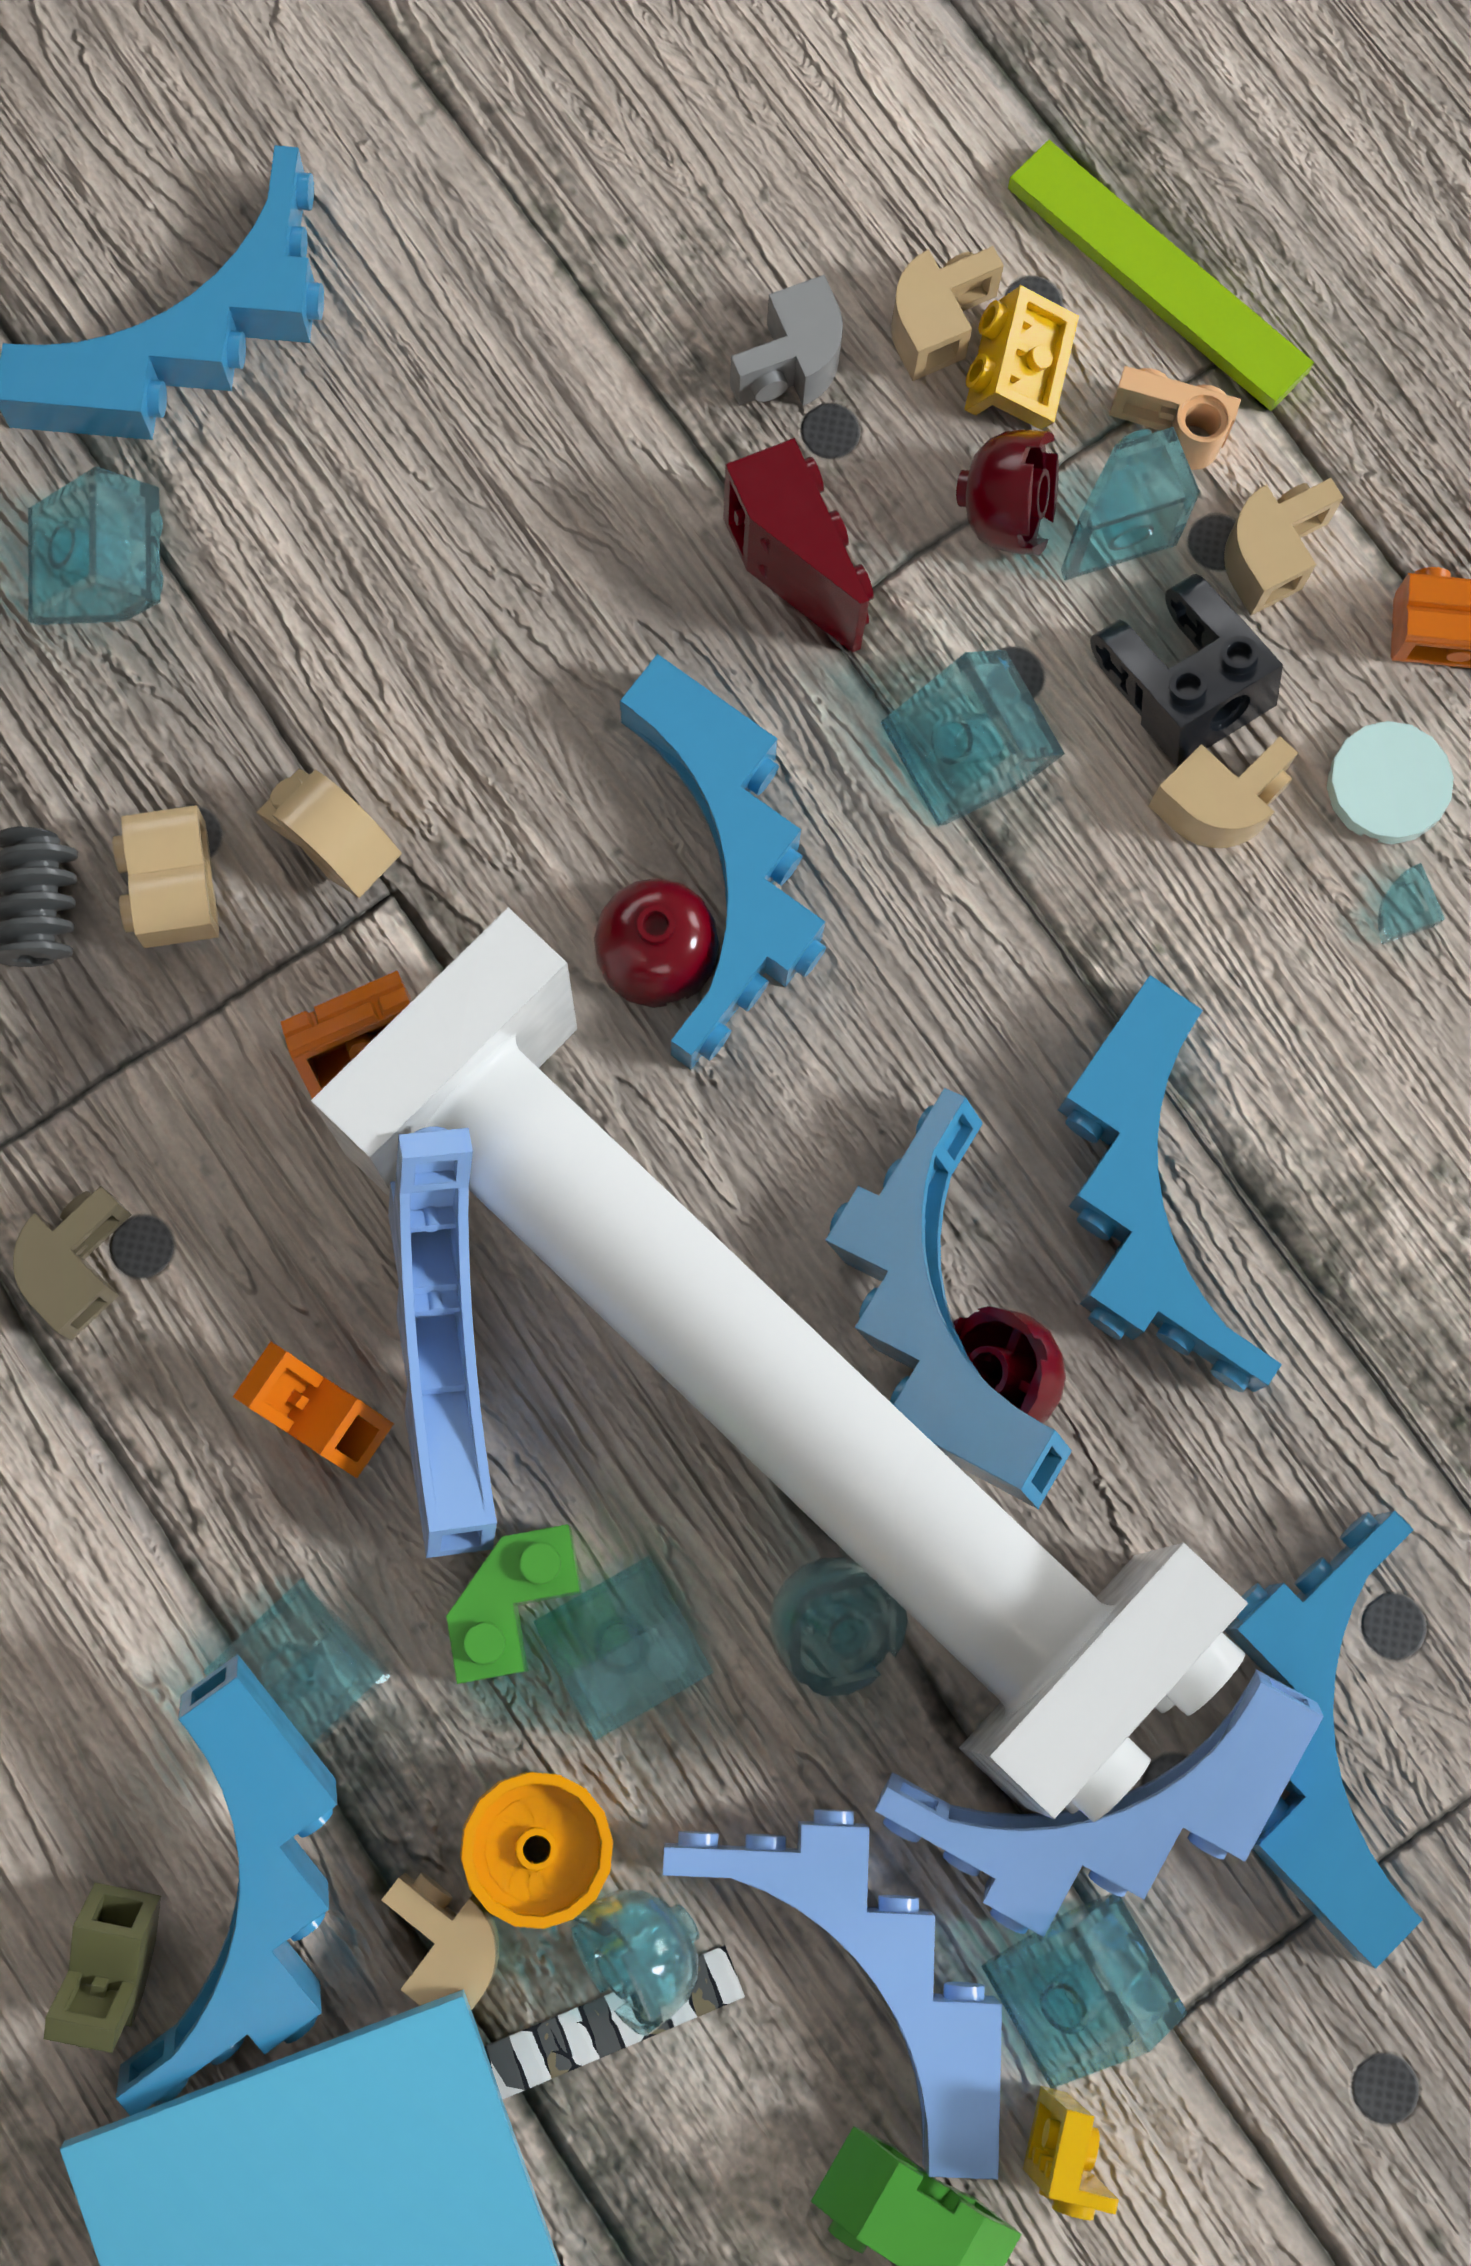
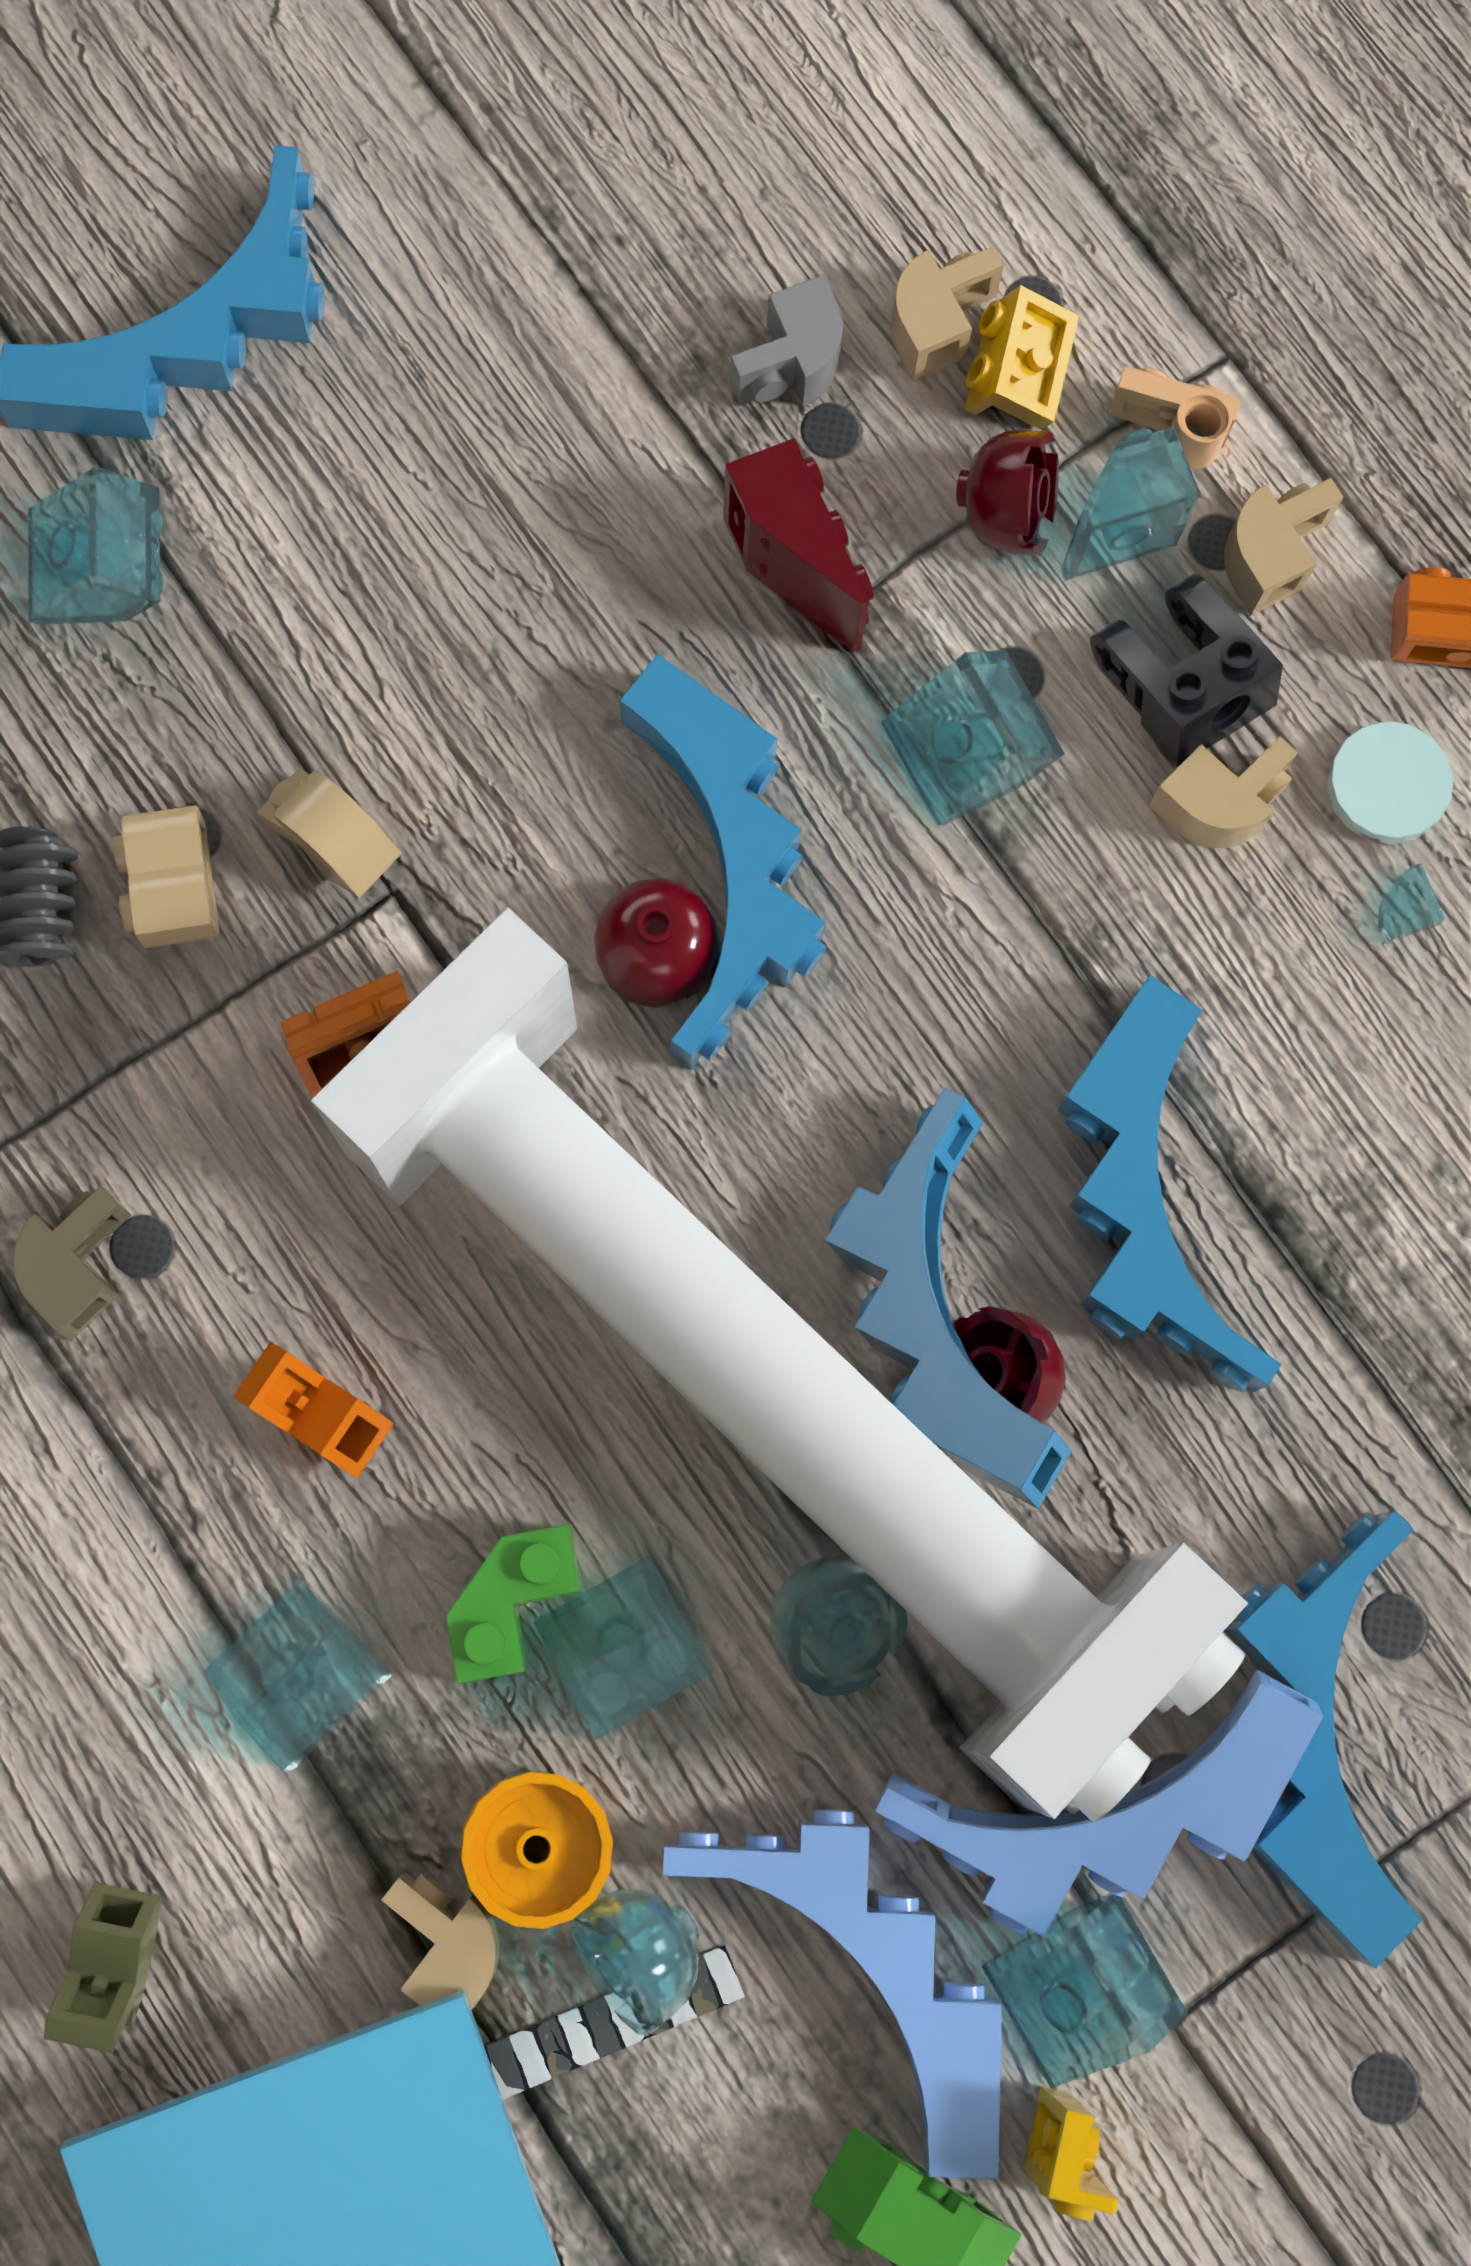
(258, 1981): dark azure arch -> none
(438, 1340): light blue arch -> none
(1160, 275): lime tile -> none

